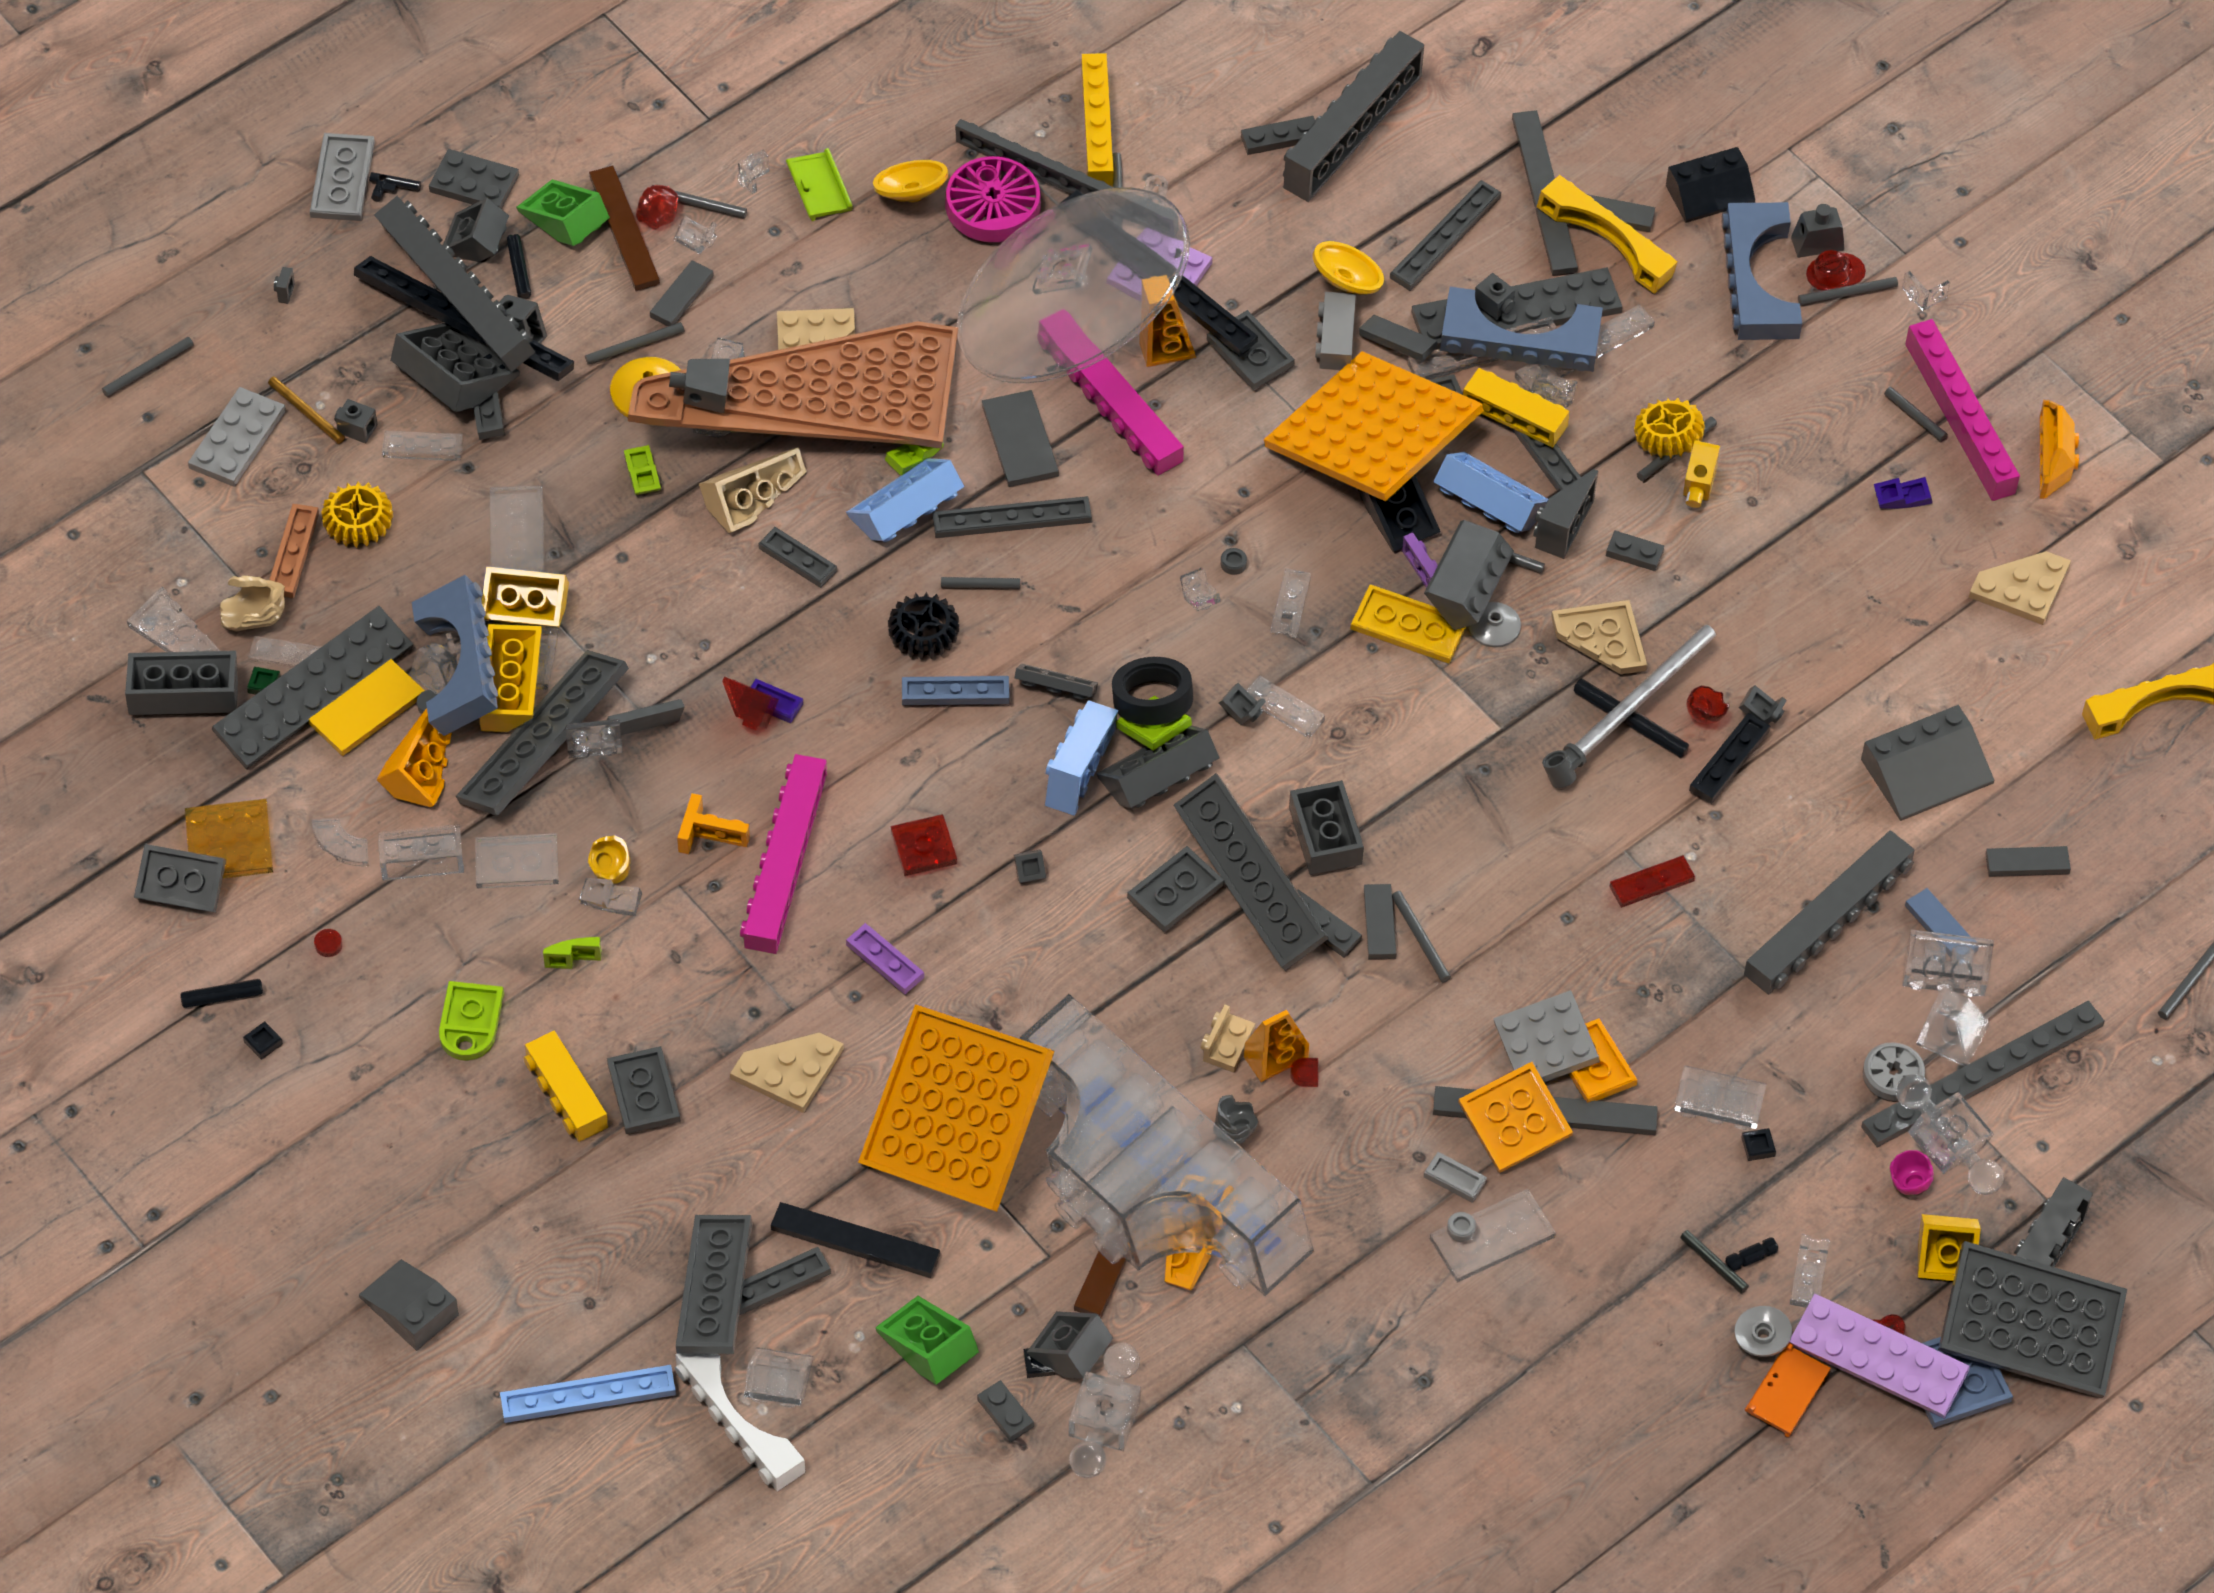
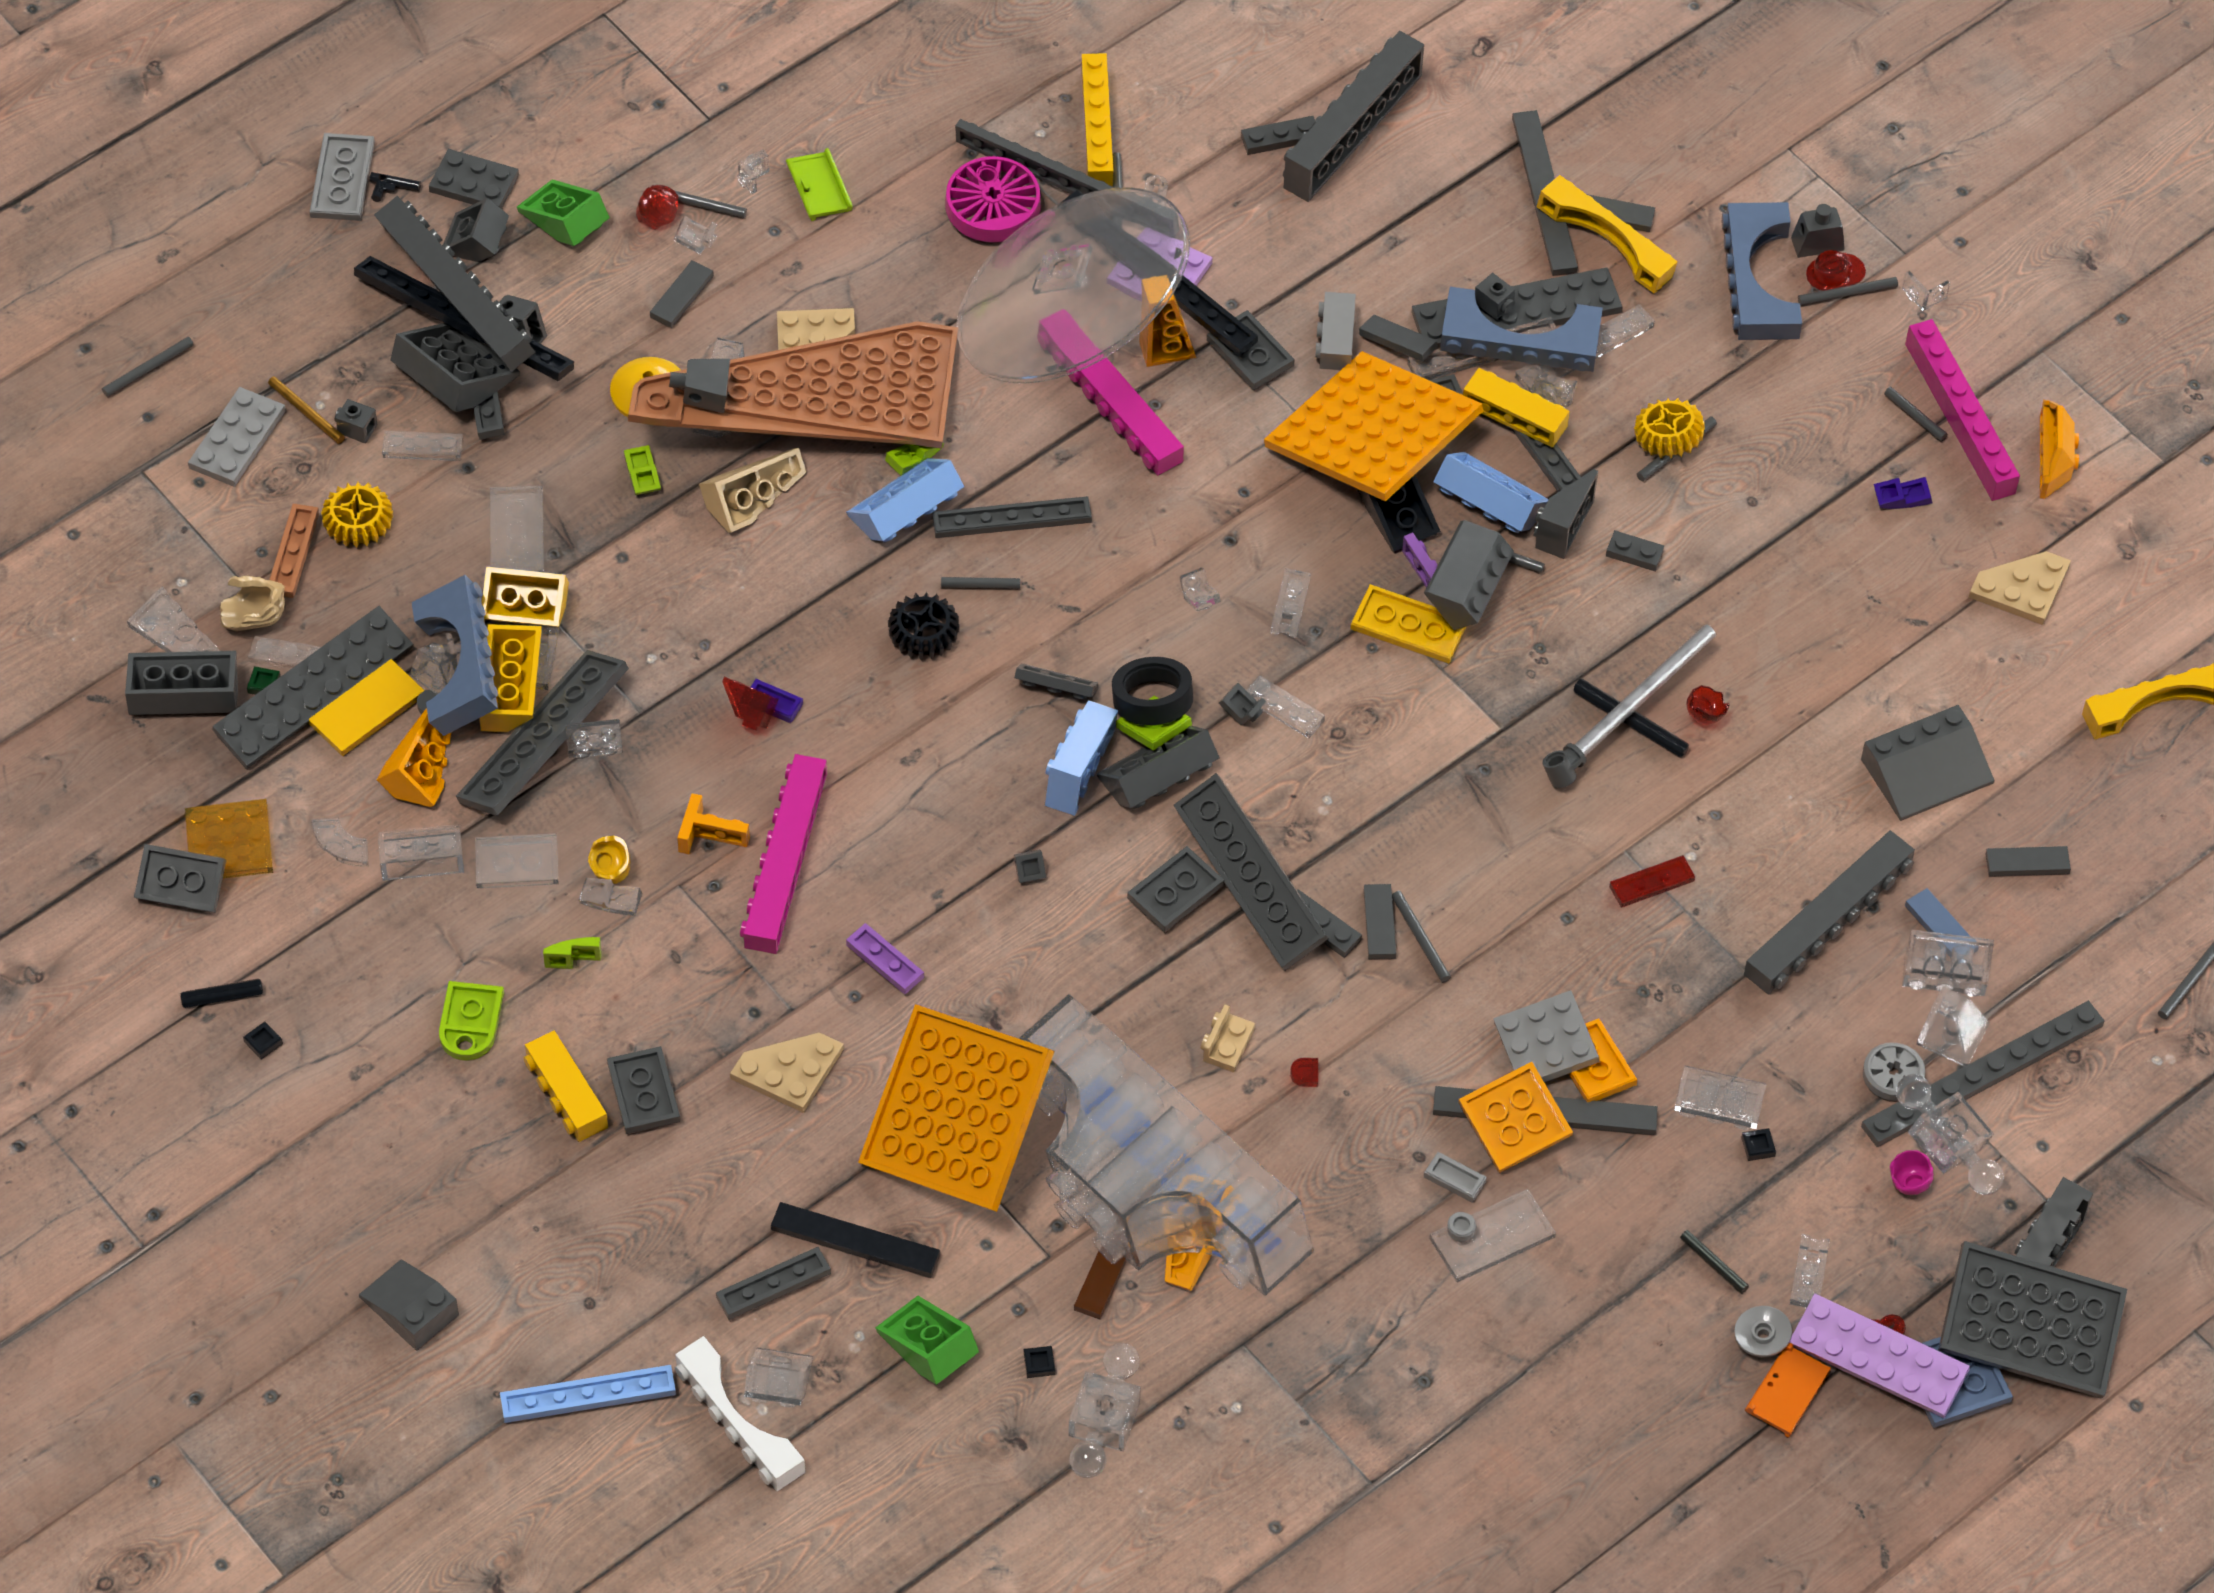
(284, 285): dark grey plate -> none
(328, 943): clear red tile -> none
(518, 266): black axle -> none
(625, 228): reddish brown tile -> none
(634, 343): dark grey bar -> none
(649, 716): dark grey tile -> none
(714, 1284): dark grey plate -> none
(797, 557): dark grey tile -> none
(910, 180): yellow dish -> none
(923, 845): clear red plate -> none
(955, 690): sand blue plate -> none
(1005, 1411): dark grey plate -> none
(1020, 438): dark grey tile -> none
(1071, 1343): dark grey slope -> none
(1233, 561): dark grey tile -> none
(1236, 1118): dark grey hair -> none
(1275, 1046): light orange wedge -> none
(1326, 827): dark grey brick -> none
(1347, 268): yellow dish -> none
(1445, 235): dark grey tile -> none
(1498, 632): light grey dish -> none
(1603, 633): tan plate -> none
(1700, 473): yellow torso -> none
(1710, 183): black slope -> none
(1729, 758): black plate -> none
(1752, 1254): black axle -> none
(1762, 706): dark grey bracket -> none
(1941, 1243): yellow slope -> none

